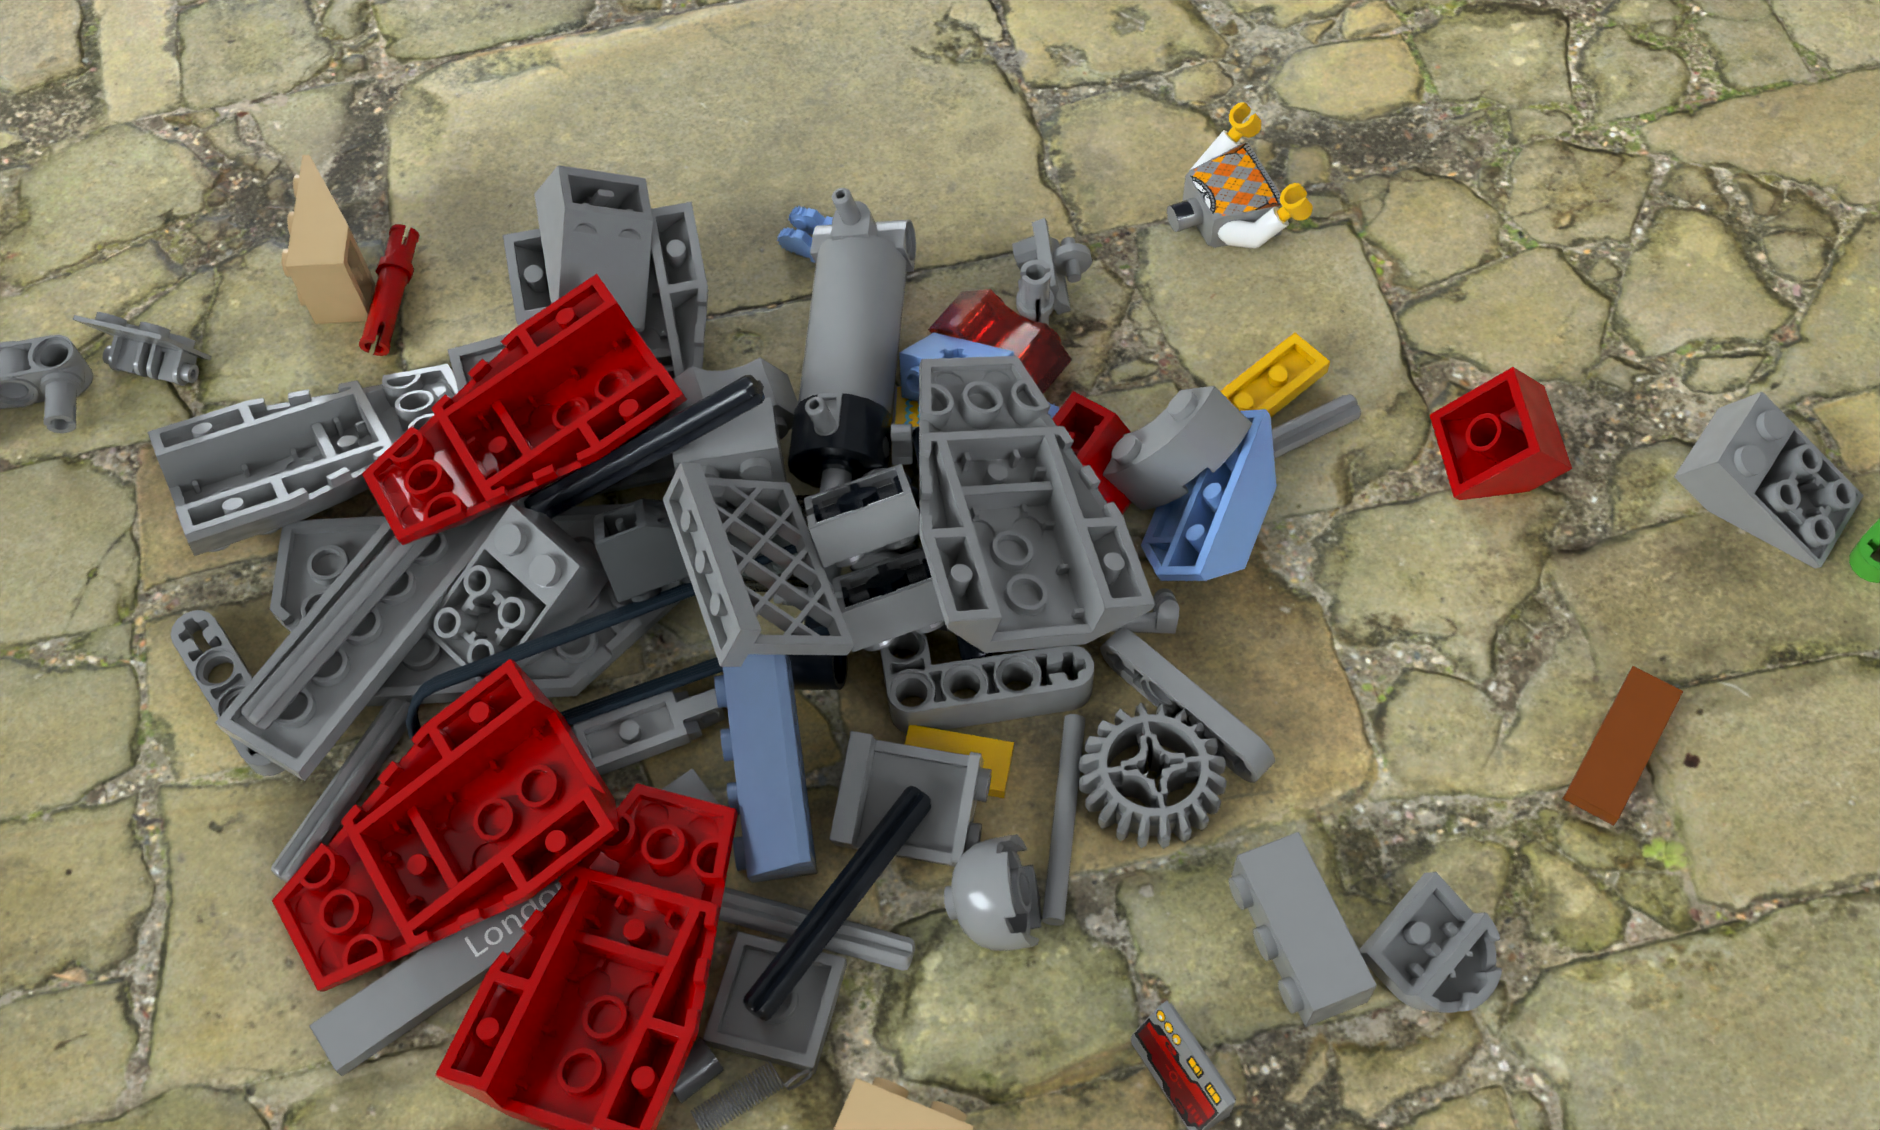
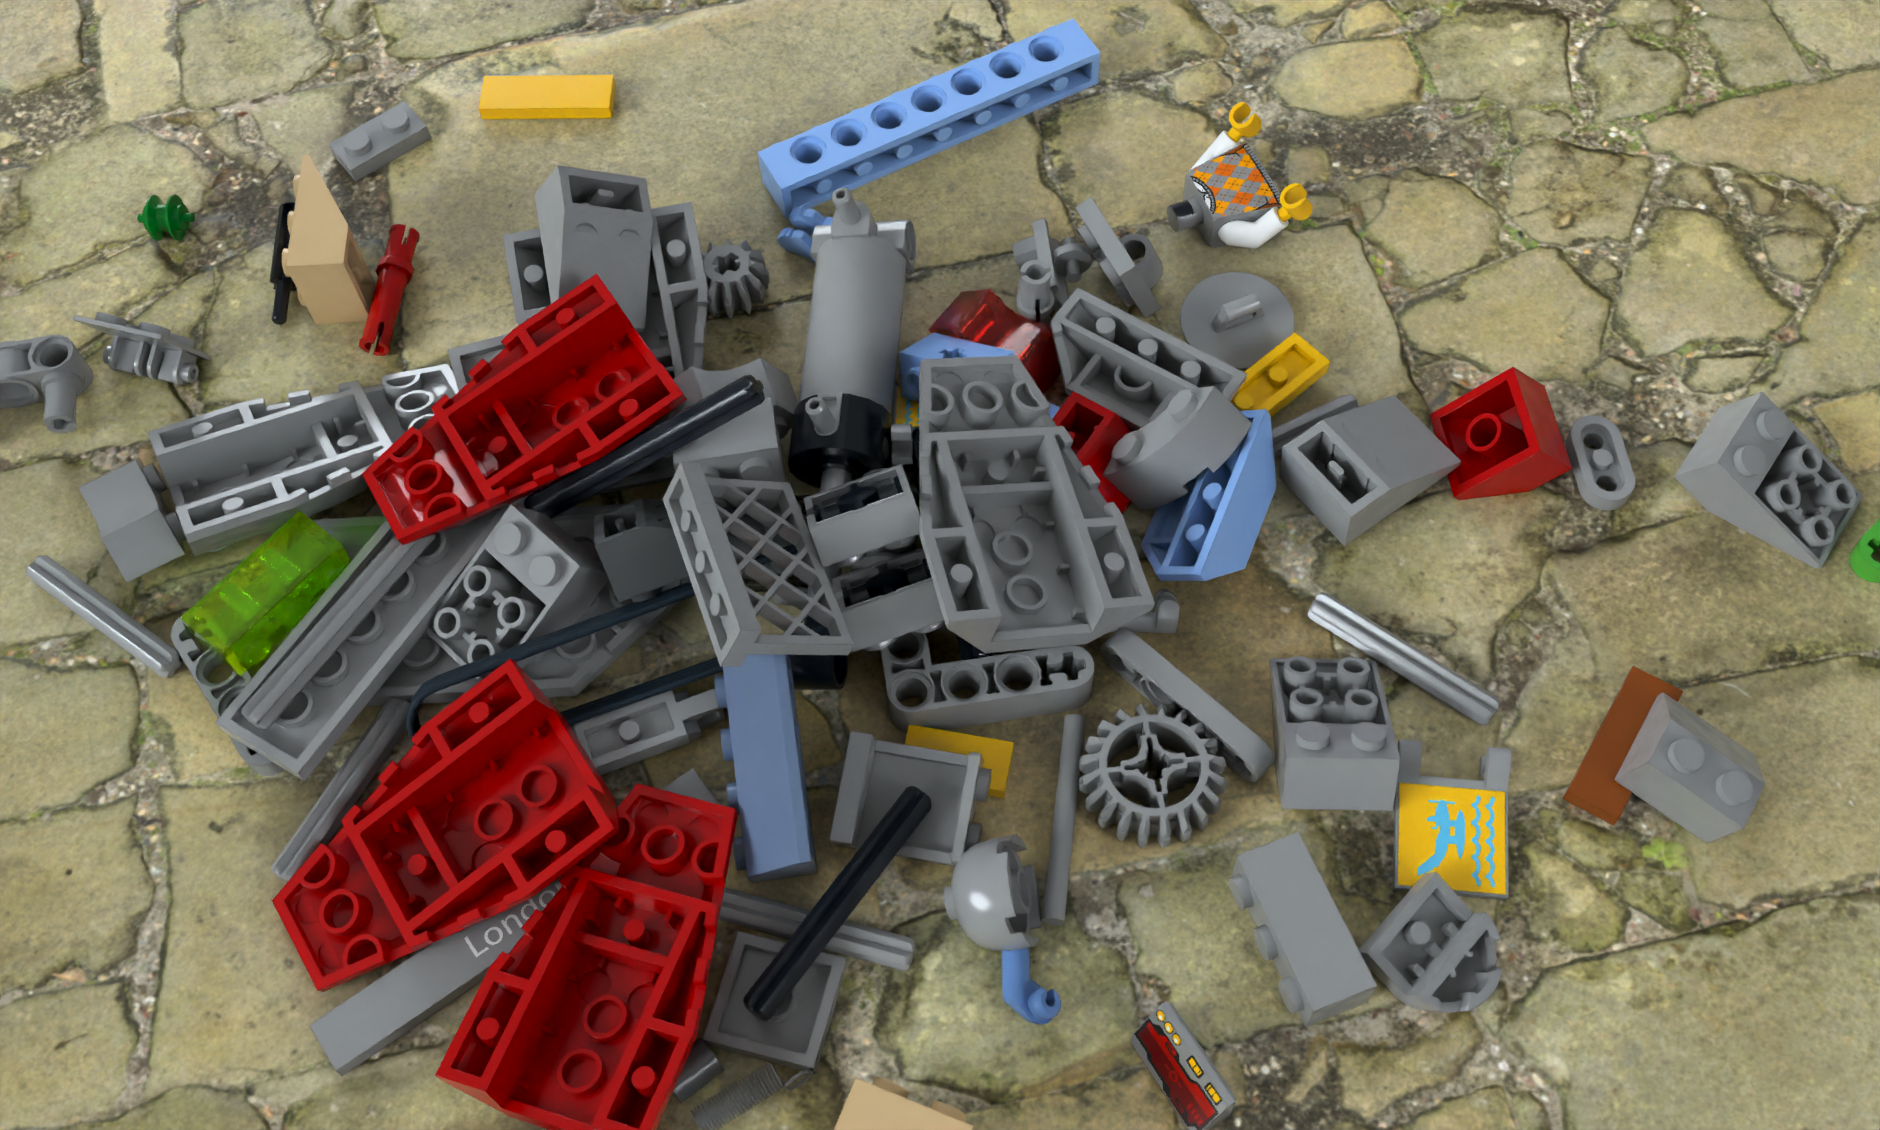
(105, 616): none -> light grey axle
(134, 518): none -> light grey brick
(167, 217): none -> green wheel
(267, 593): none -> clear neon green brick
(281, 283): none -> black axle
(380, 141): none -> light grey plate
(547, 97): none -> yellow tile
(734, 277): none -> light grey gear
(929, 117): none -> light blue brick
(1023, 993): none -> medium blue arm
(1118, 257): none -> light grey plate
(1130, 362): none -> light grey wedge
(1236, 318): none -> light grey shield
(1332, 735): none -> light grey slope
(1364, 465): none -> light grey slope
(1404, 658): none -> light grey axle
(1452, 825): none -> flag
(1604, 467): none -> light grey plate
(1692, 772): none -> light grey slope

